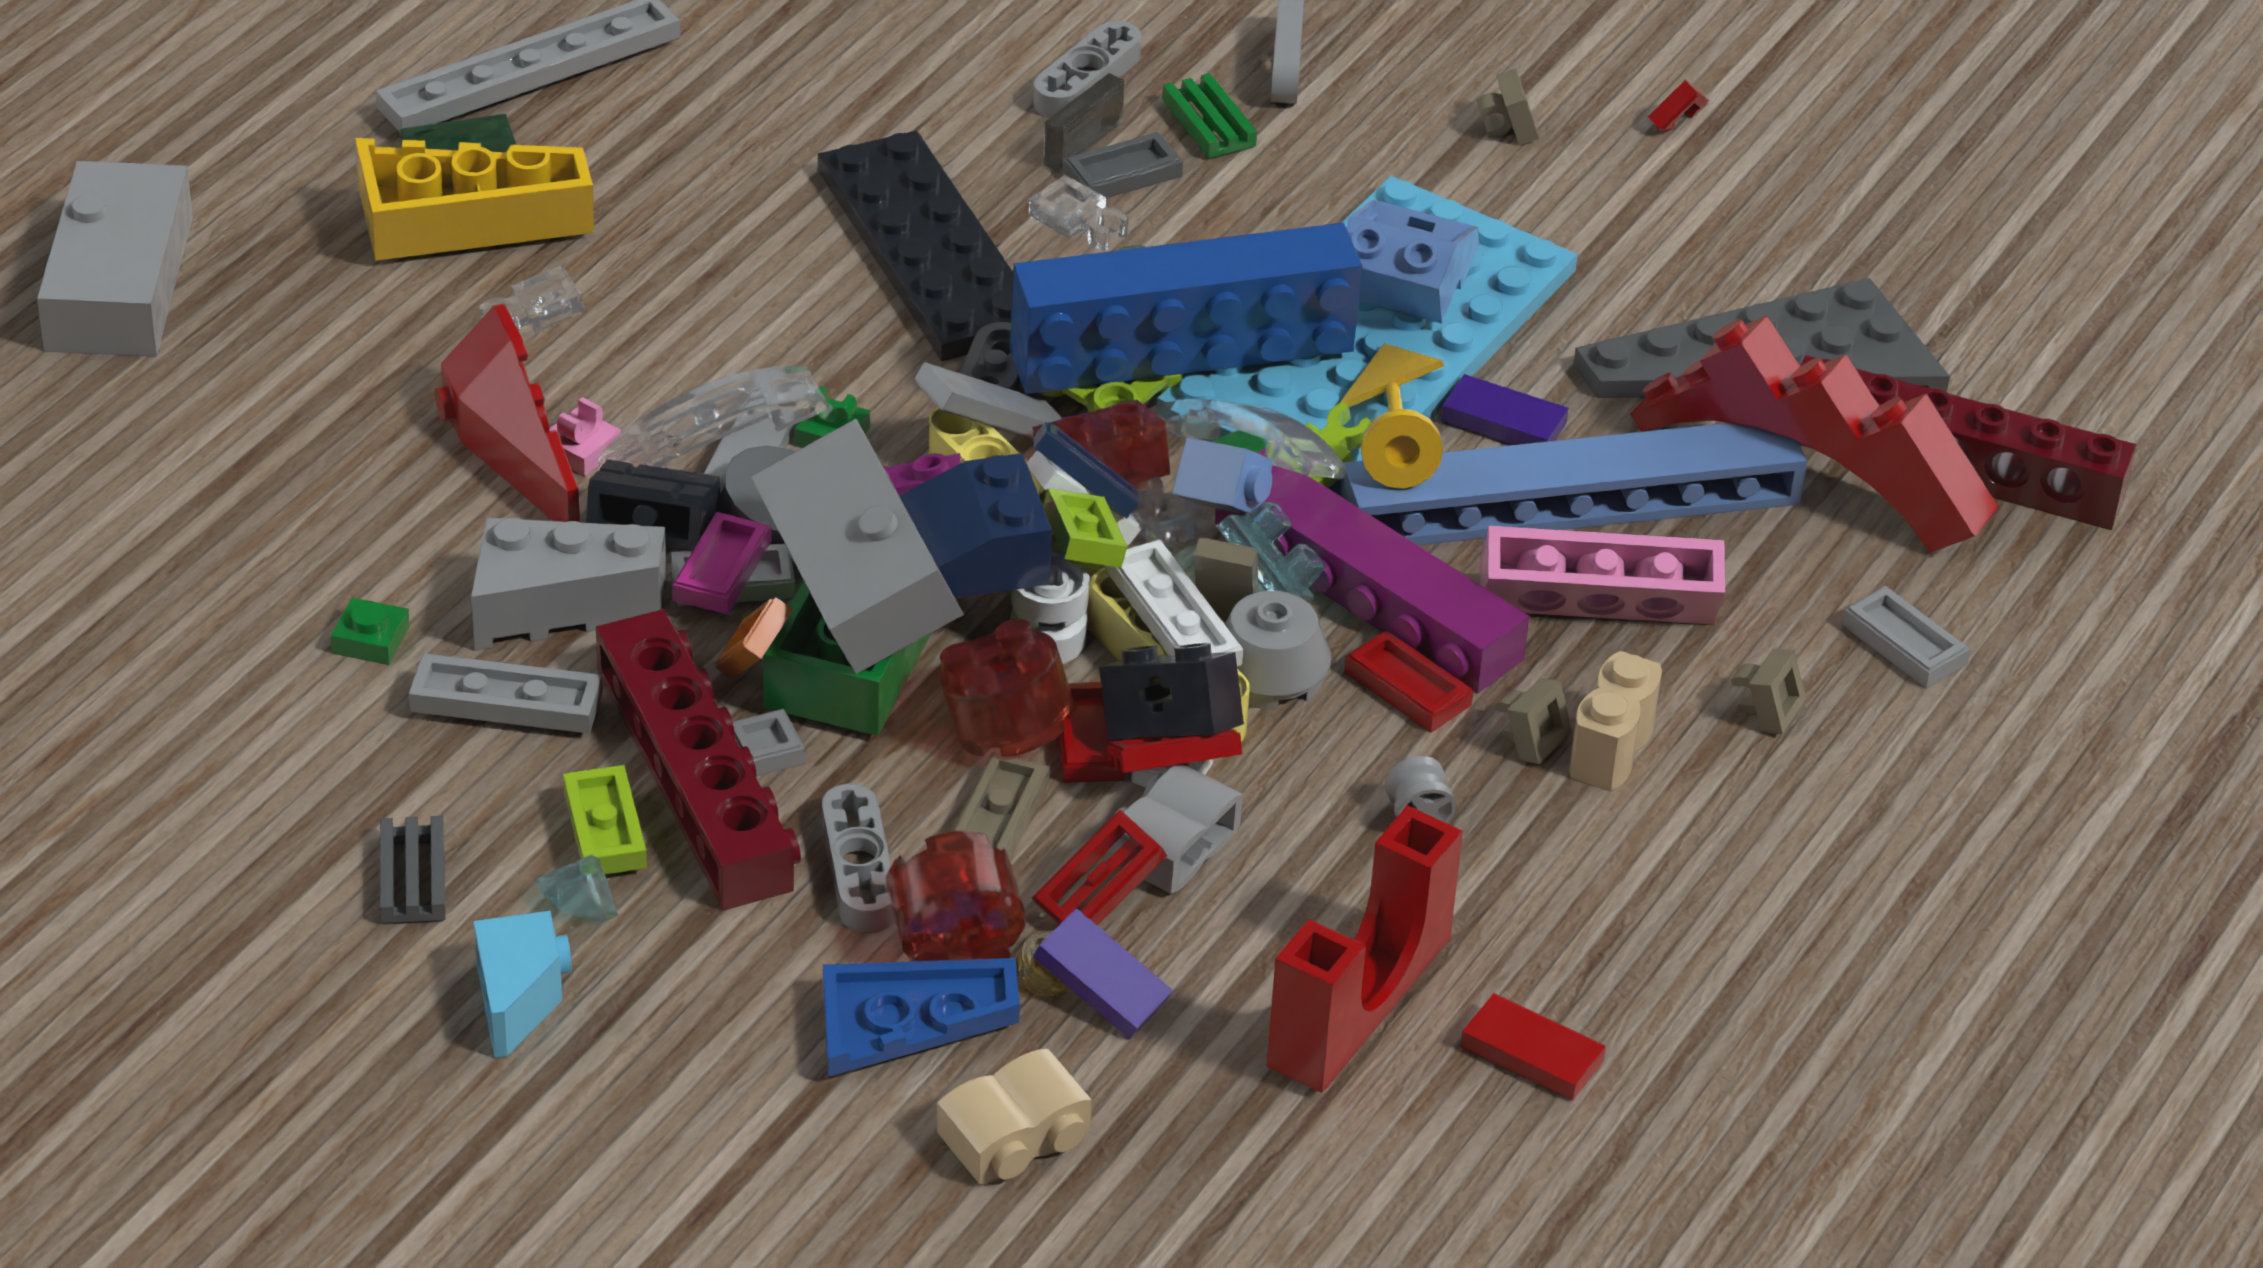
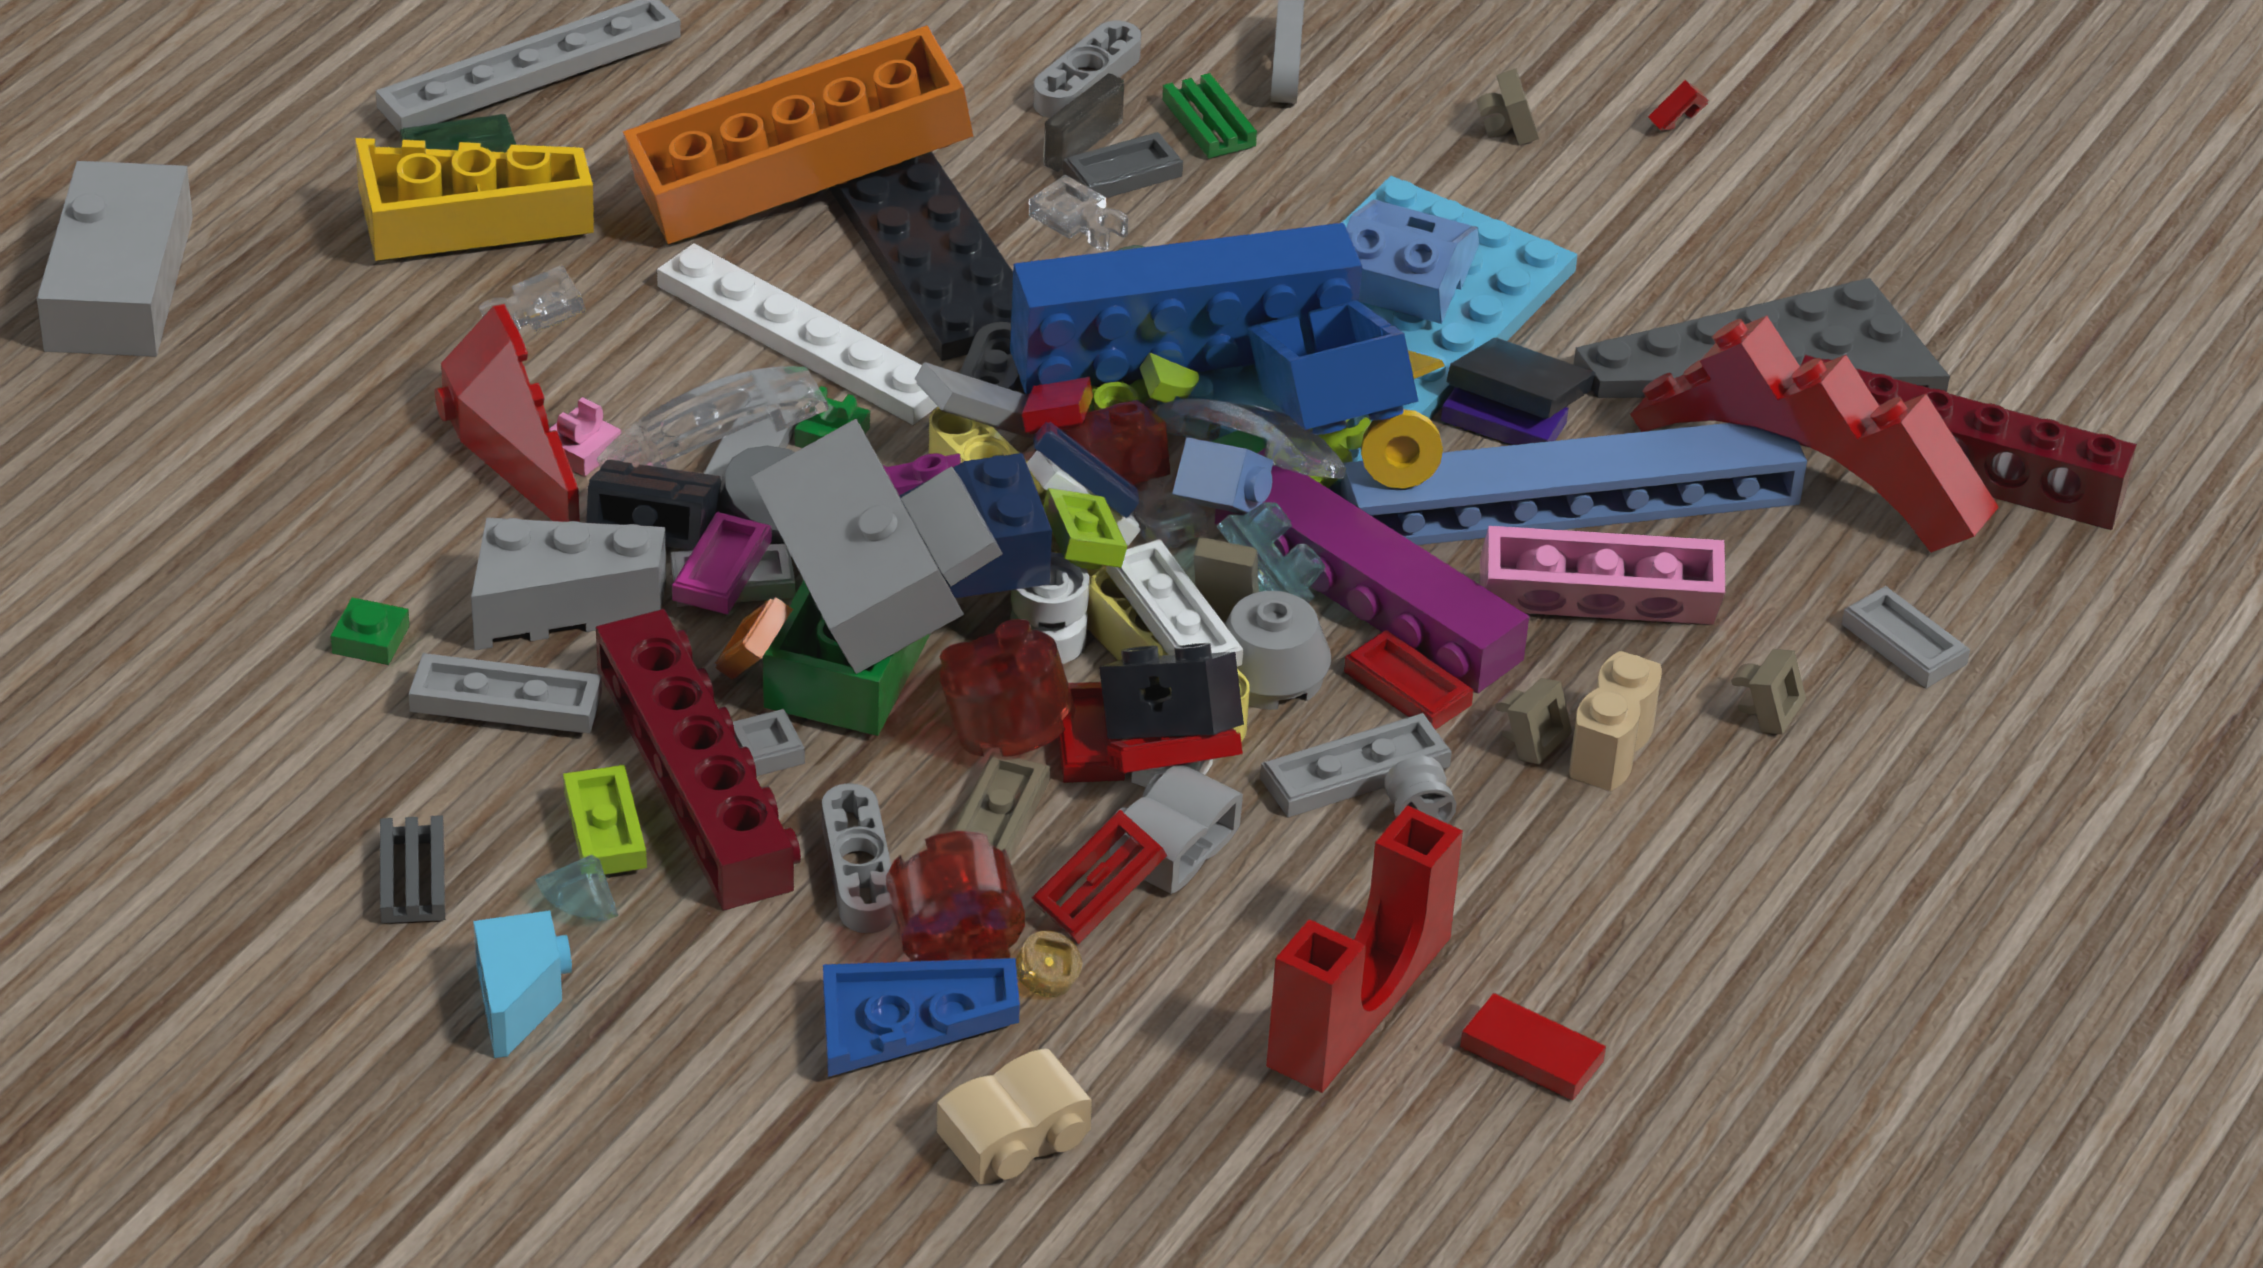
(797, 331): none -> white plate
(798, 134): none -> orange brick
(951, 526): none -> light grey tile
(1058, 403): none -> red tile
(1102, 973): dark purple tile -> none
(1167, 379): none -> lime tile
(1349, 764): none -> light grey tile
(1355, 372): none -> blue piece
(1520, 378): none -> black tile

